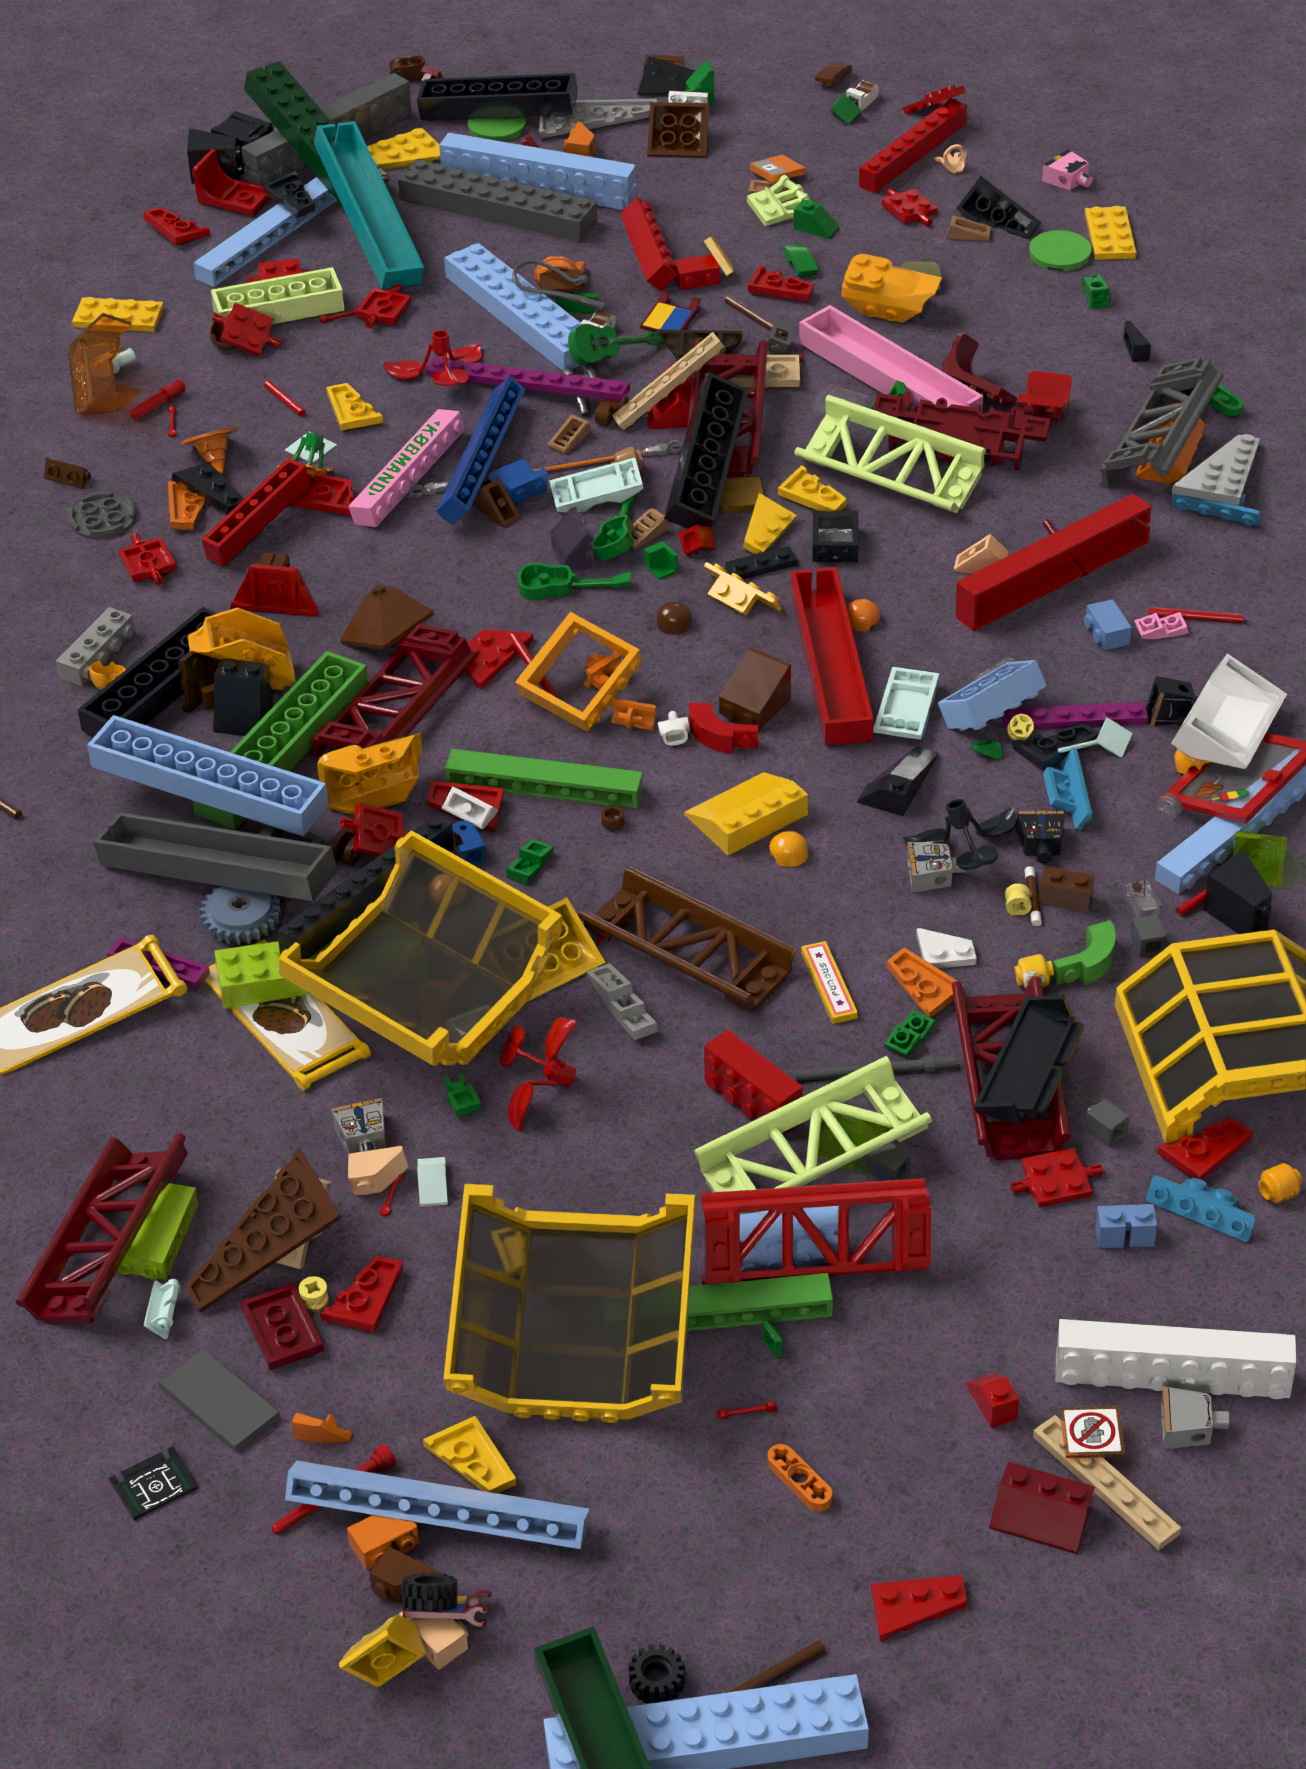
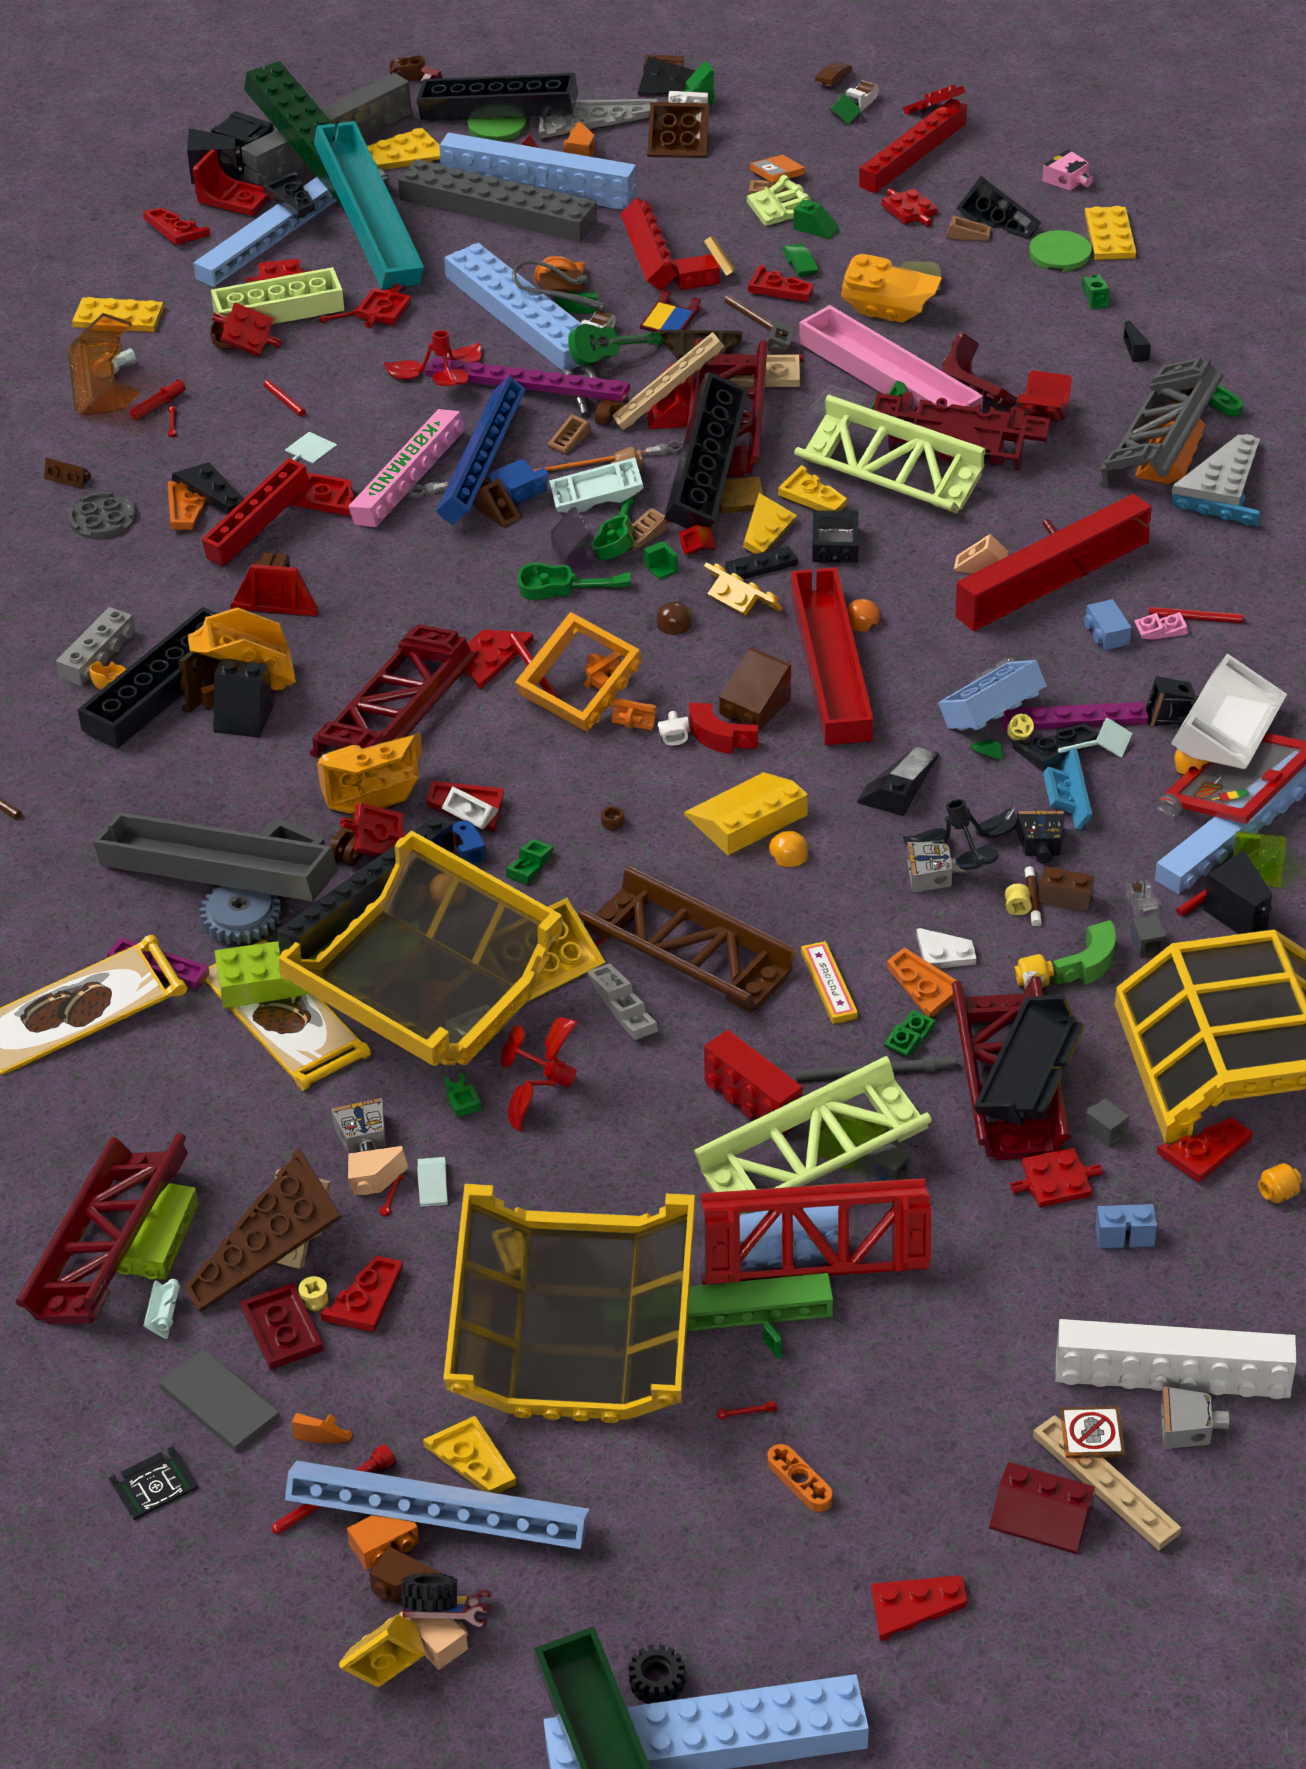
(147, 559): red plate -> none
(208, 775): light blue brick -> none
(212, 446): orange piece -> none
(294, 720): bright green brick -> none
(313, 443): green plant -> none
(350, 408): yellow wing -> none
(384, 618): reddish brown slope -> none
(546, 778): bright green brick -> none
(783, 1667): reddish brown bar -> none
(906, 703): light aqua slope -> none
(953, 164): light nougat piece -> none
(995, 1398): red slope -> none
(1202, 1204): dark azure bracket -> none

